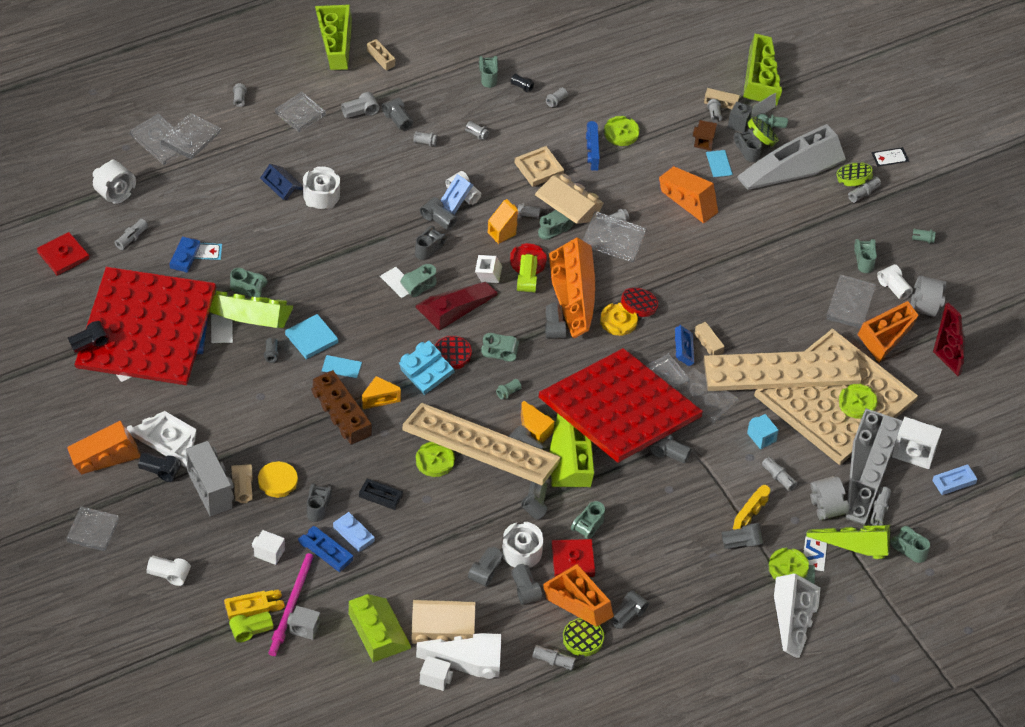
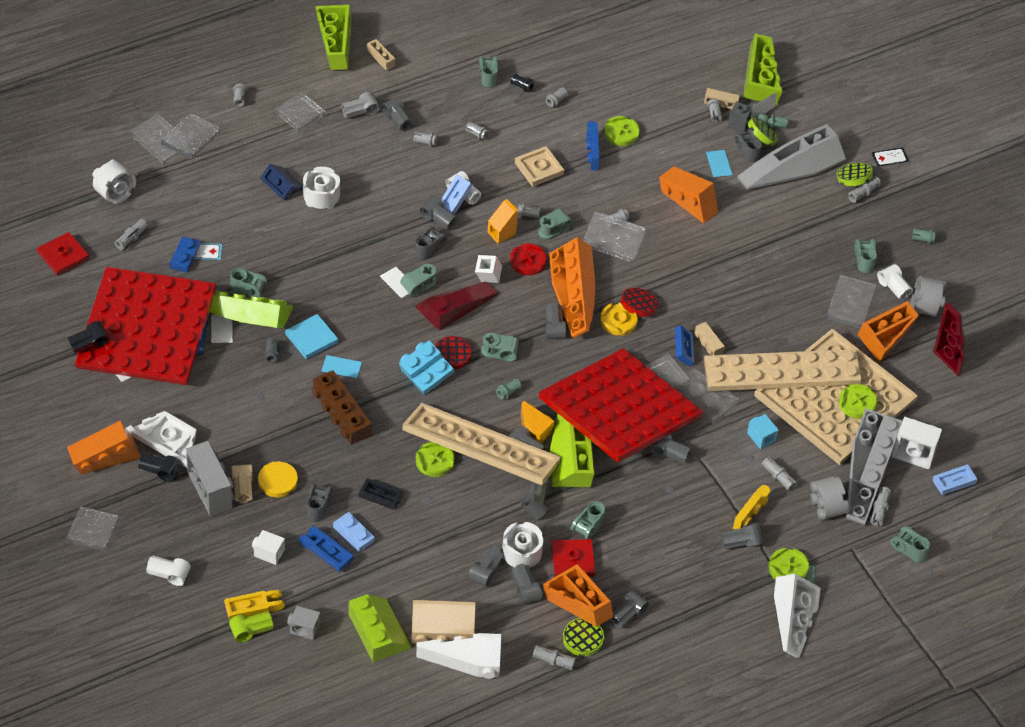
(279, 634): dark pink bar -> none
(380, 393): light orange slope -> none
(435, 673): white brick -> none
(527, 277): lime piece -> none
(570, 198): tan slope -> none
(704, 135): reddish brown brick -> none
(815, 553): white sticker -> none
(869, 540): lime wedge -> none

